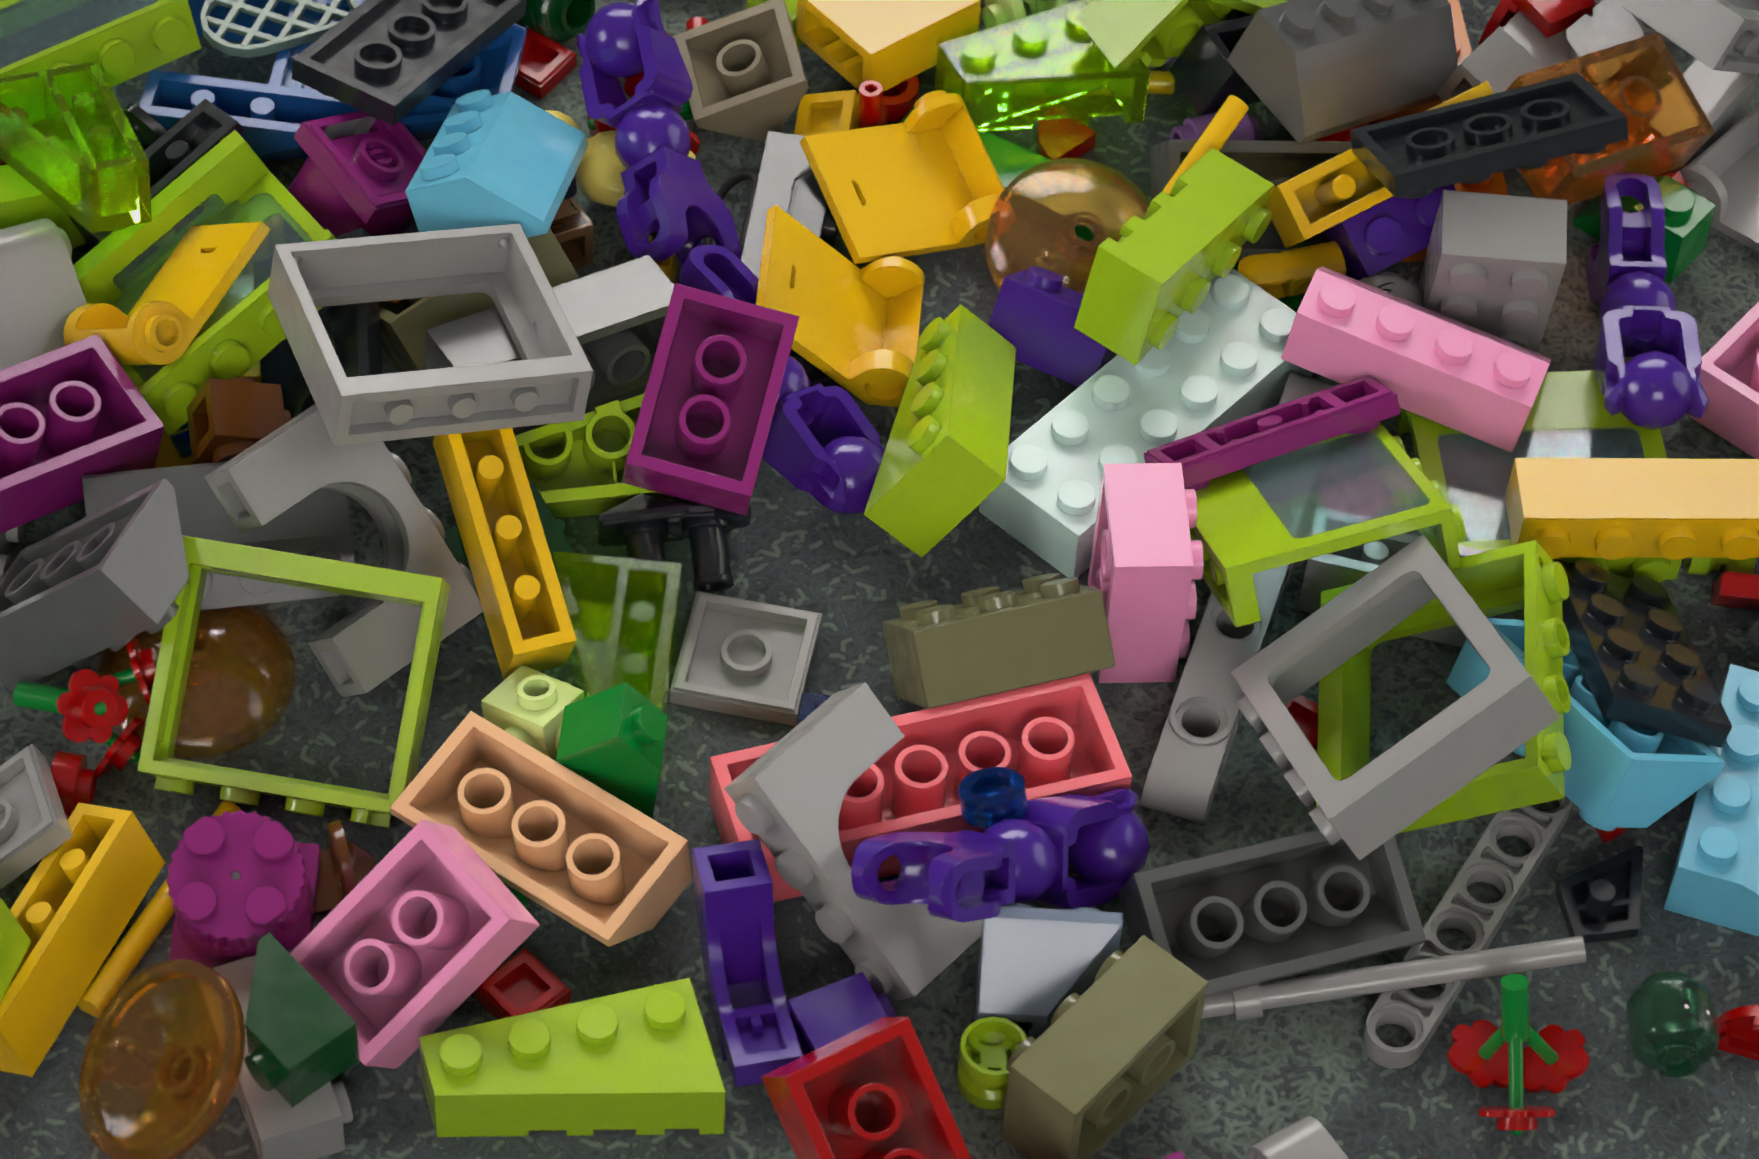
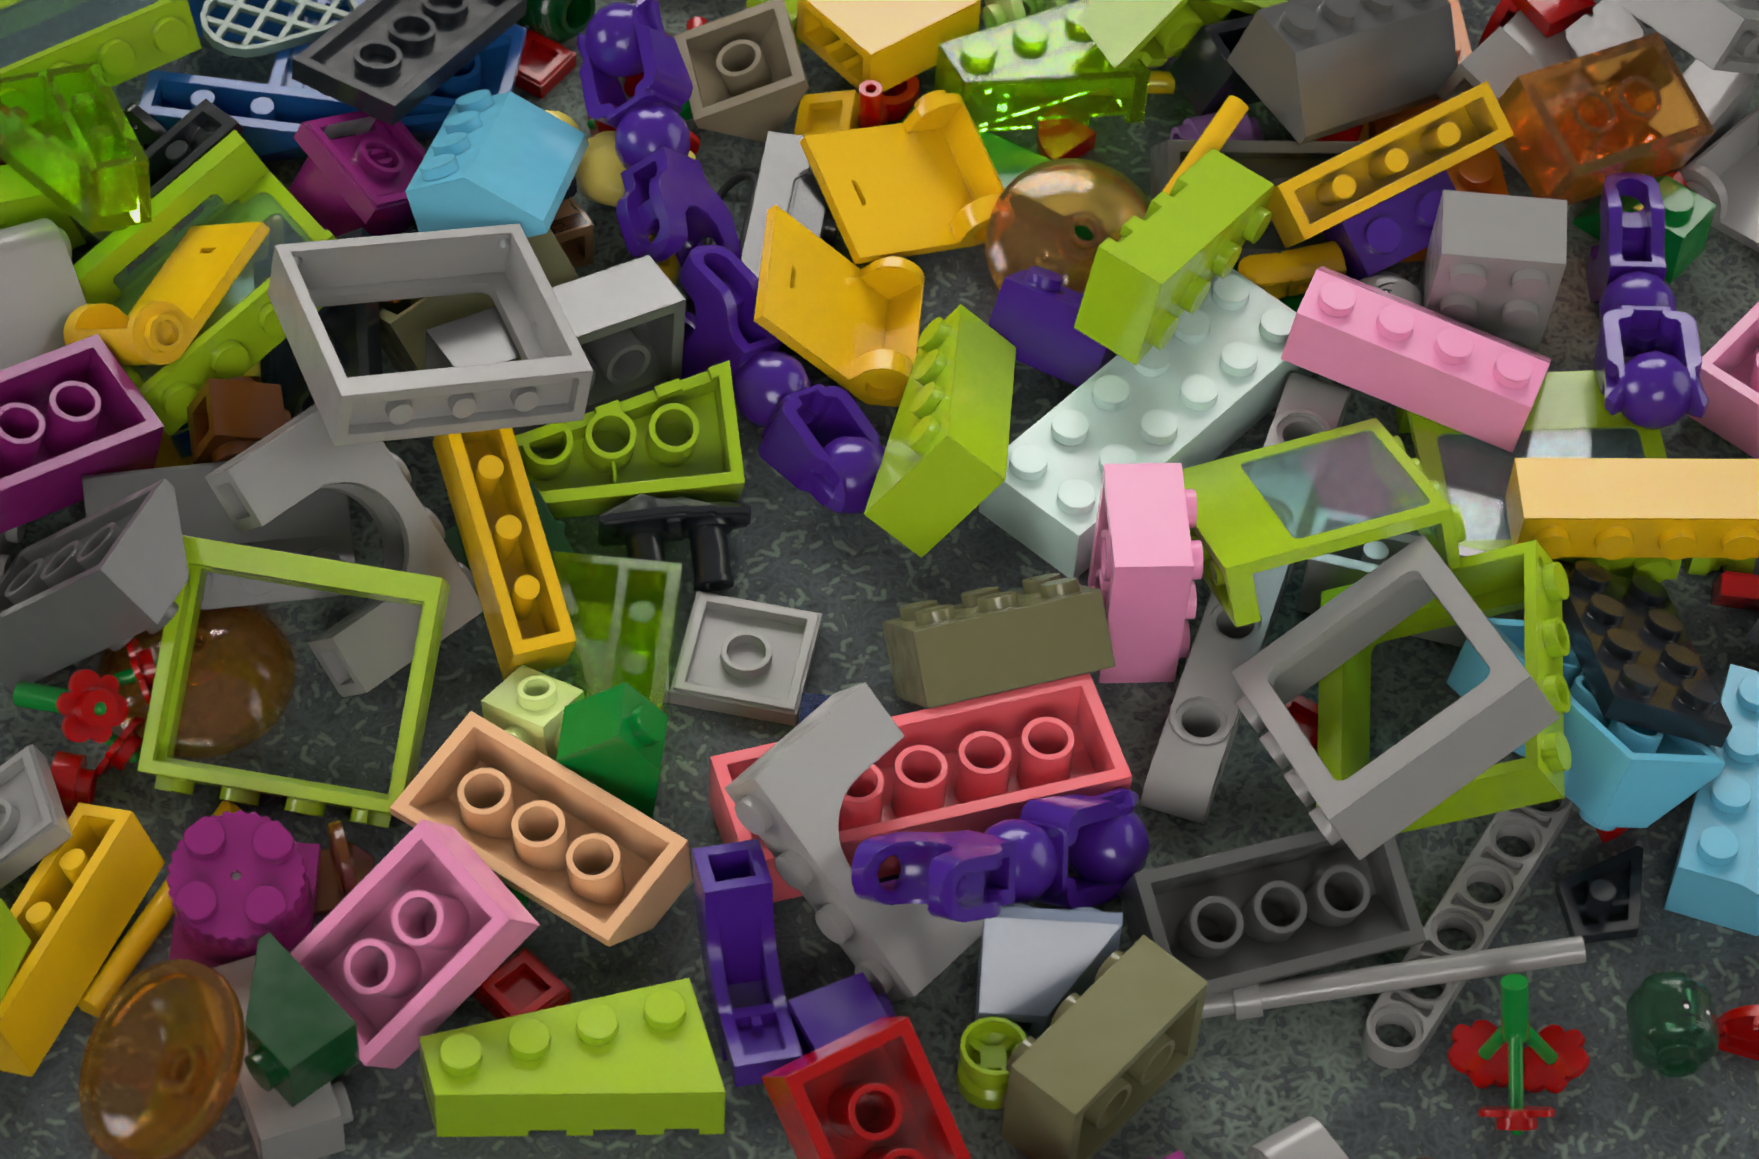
(710, 399): magenta brick -> none
(992, 796): clear blue tile -> none
(1342, 409): magenta plate -> none
(1489, 136): black plate -> none

